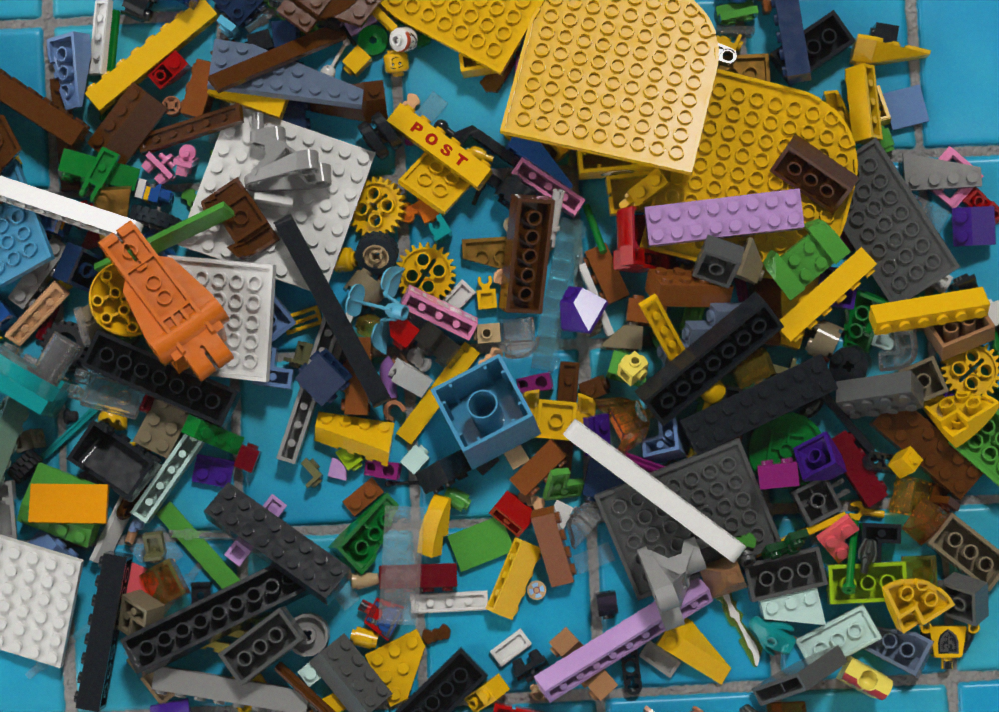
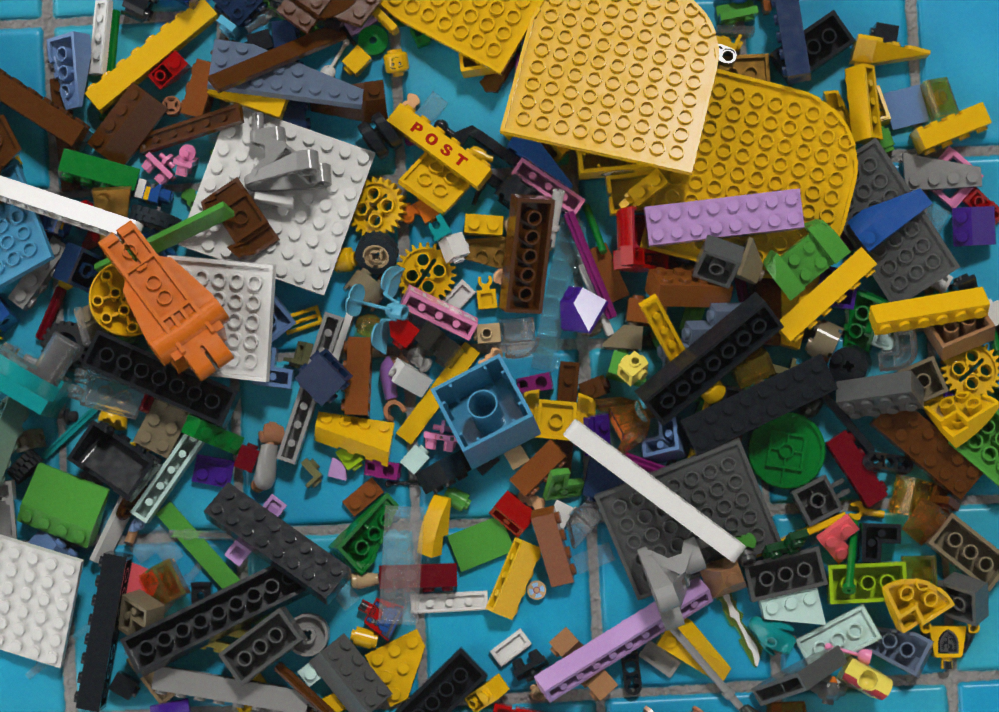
(37, 313): light nougat tile -> none
(68, 503): light orange tile -> none
(99, 172): green hinge -> none
(125, 685): none -> black brick
(154, 546): olive bracket -> none
(267, 463): none -> light grey piece
(332, 310): black beam -> none
(403, 39): white head -> none
(432, 437): none -> bright pink hips
(436, 634): reddish brown piece -> none
(454, 248): none -> white brick
(483, 225): none -> yellow brick
(589, 262): none -> magenta axle
(606, 604): black slope -> none
(727, 691): none -> light grey bar
(778, 474): magenta brick -> none
(814, 173): reddish brown slope -> none
(819, 458): dark purple slope -> none
(829, 690): none -> dark grey animal
(863, 655): none -> bright pink hinge
(867, 554): pearl dark grey piece -> none
(884, 219): none -> blue wedge
(905, 462): yellow brick -> none
(938, 98): none -> clear yellow slope
(950, 128): none -> yellow wedge

